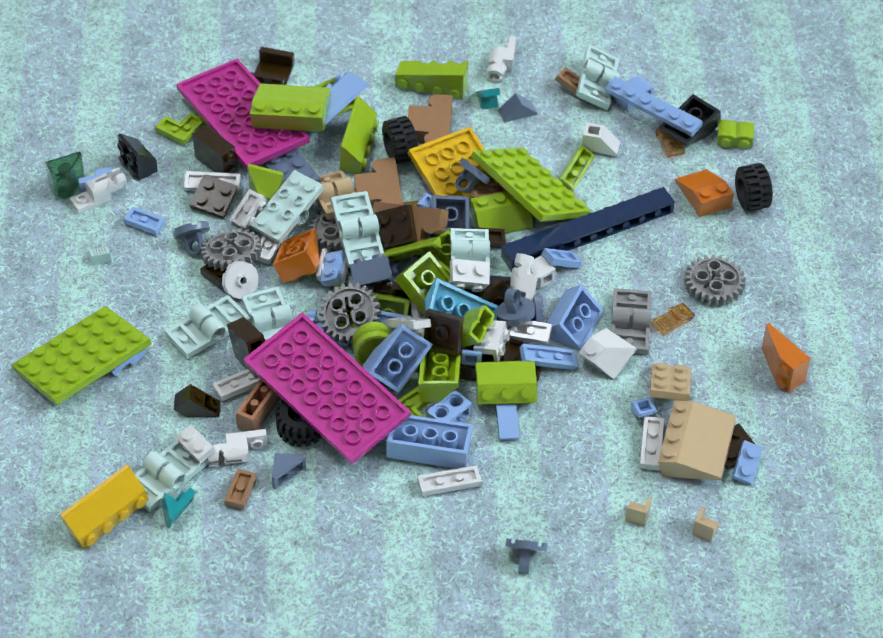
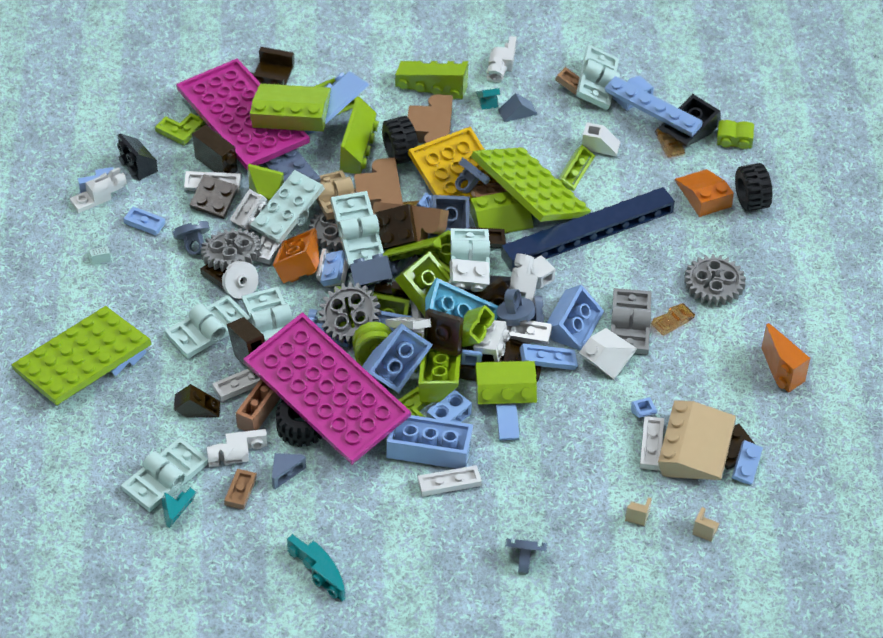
(64, 175): clear green slope -> none
(105, 507): yellow slope -> none
(195, 444): white plate -> none
(322, 567): none -> teal slope
(561, 258): light blue plate -> none
(670, 382): tan plate -> none

